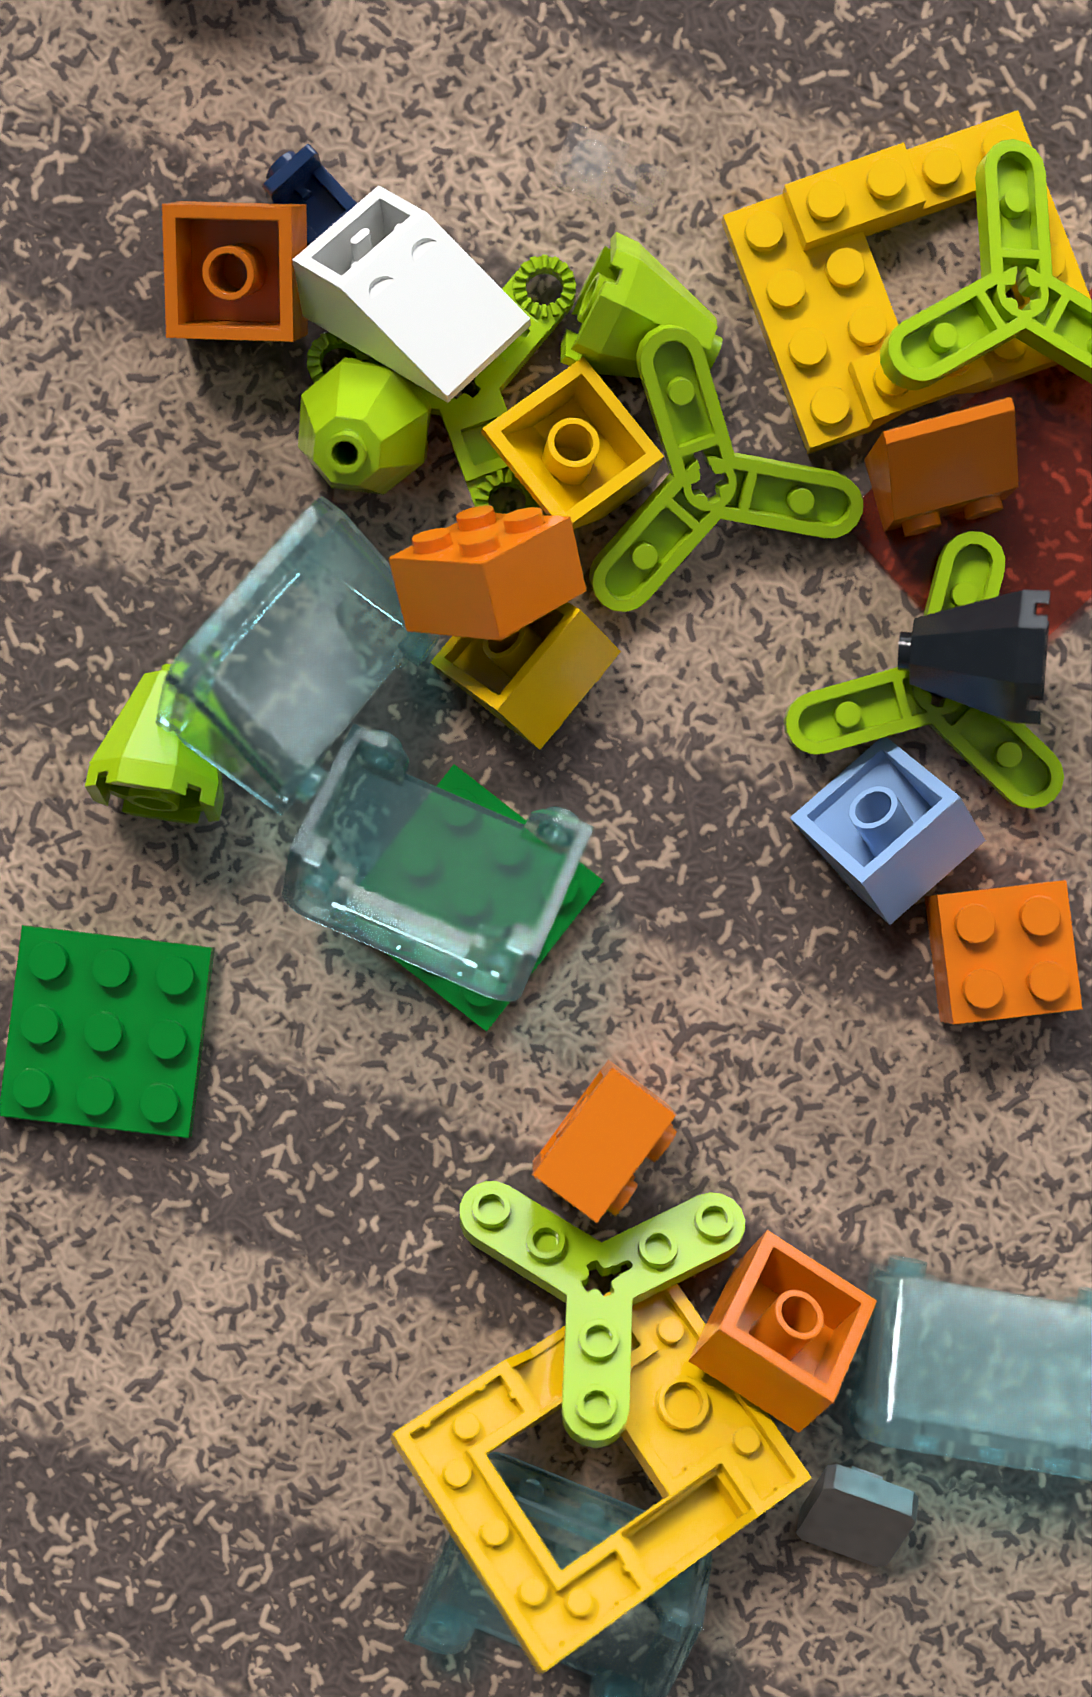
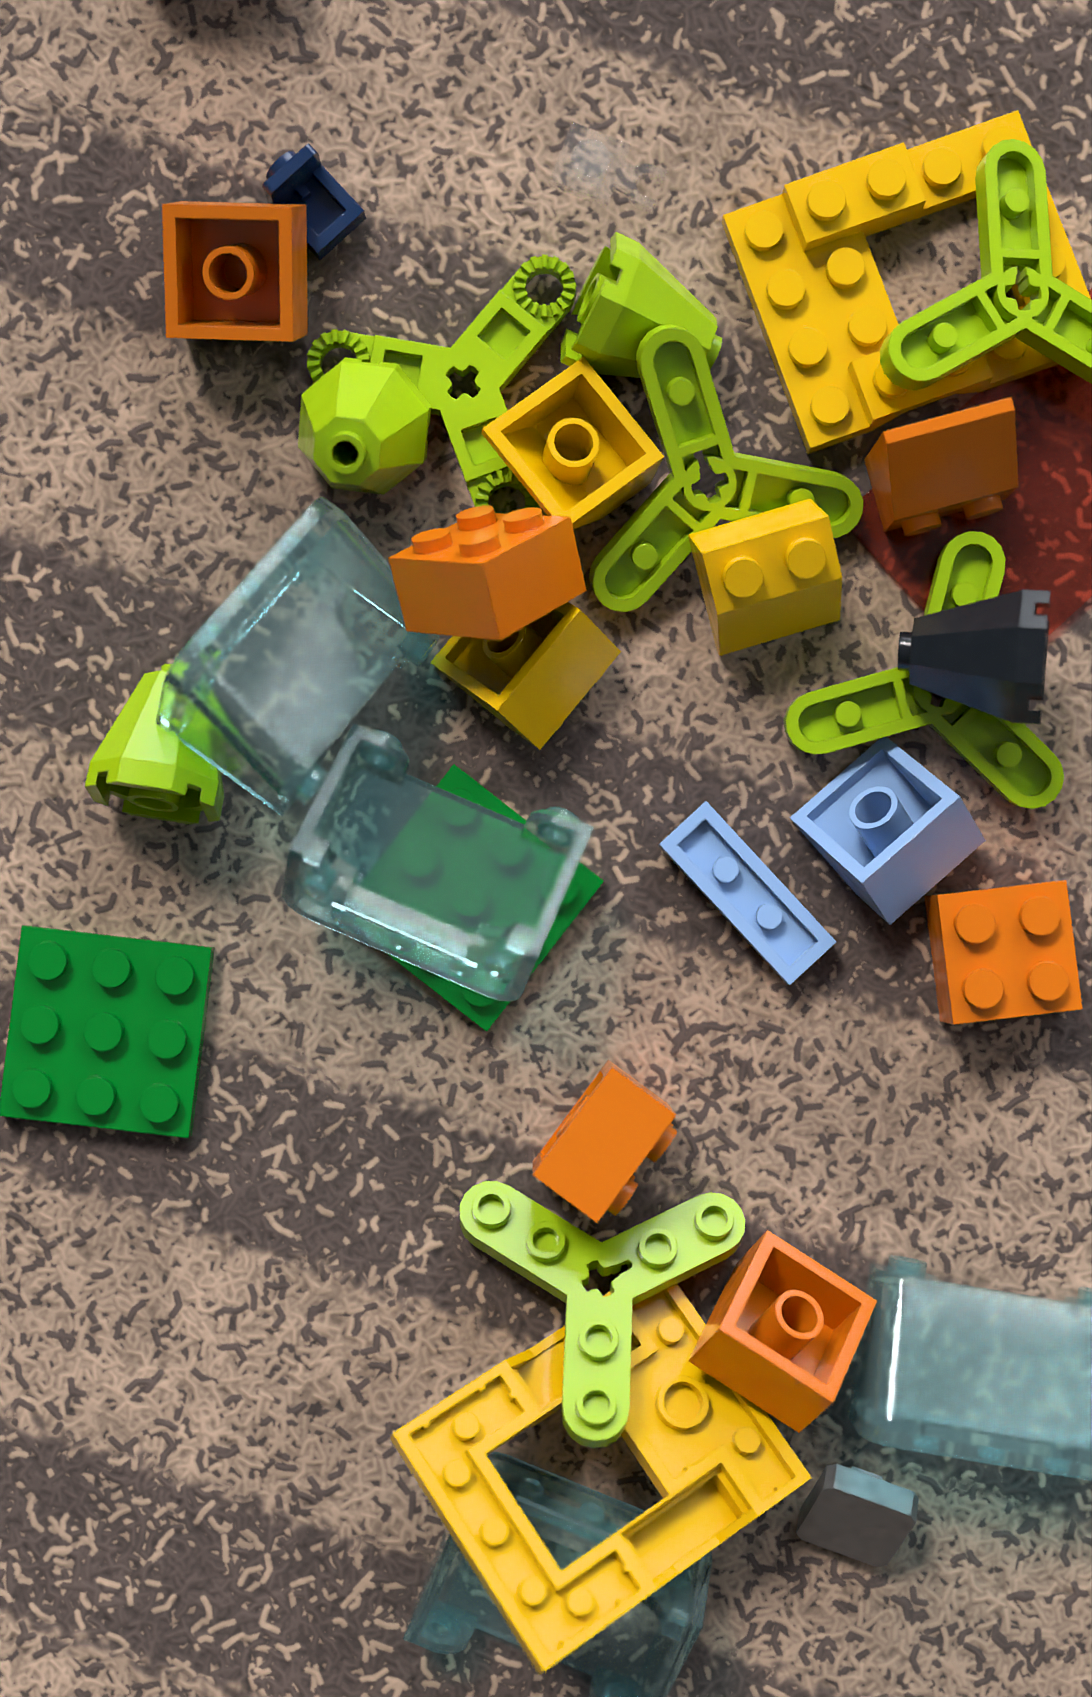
(406, 295): white slope -> none
(747, 893): none -> light blue plate
(768, 575): none -> yellow slope

